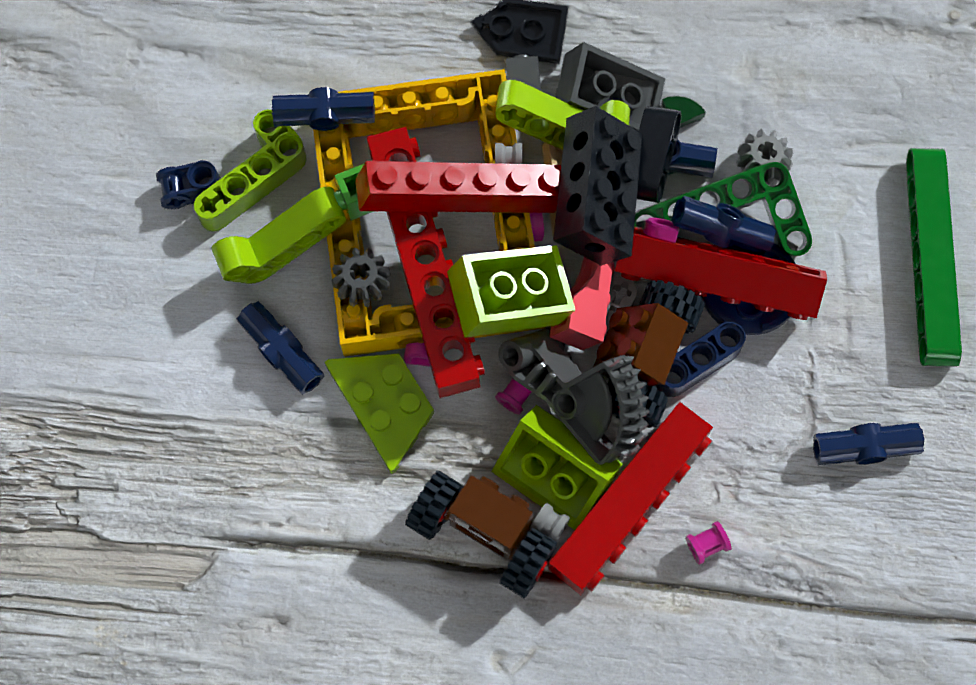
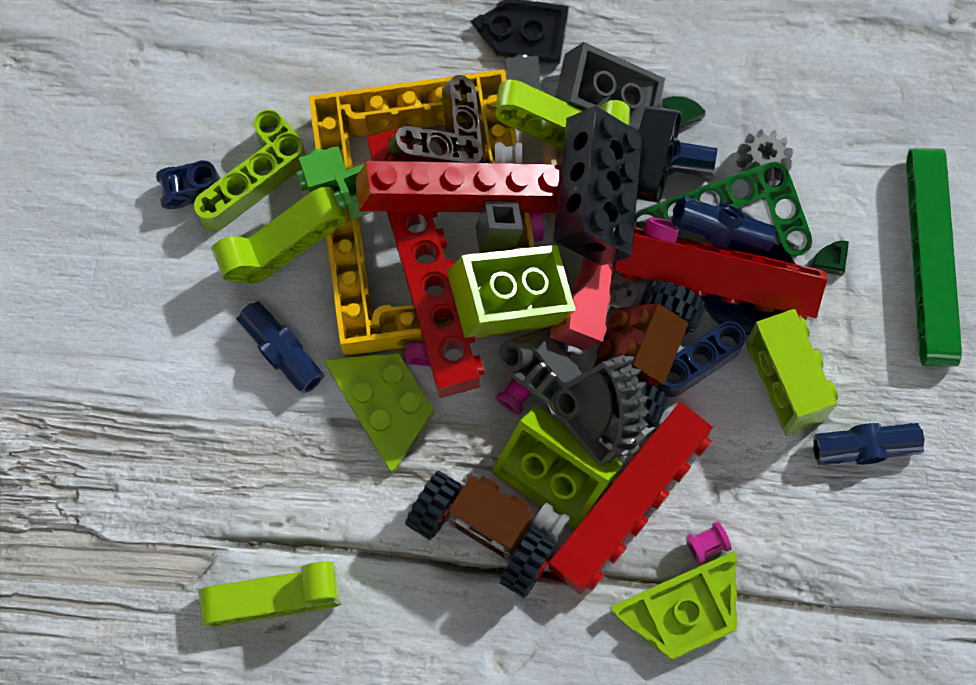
(271, 596): none -> lime beam
(319, 169): none -> bright green brick
(323, 109): dark blue piece -> none
(358, 288): dark grey gear -> none
(453, 138): none -> dark brown beam
(498, 226): none -> dark grey brick
(685, 609): none -> lime wing
(791, 371): none -> lime brick
(832, 258): none -> dark green tile

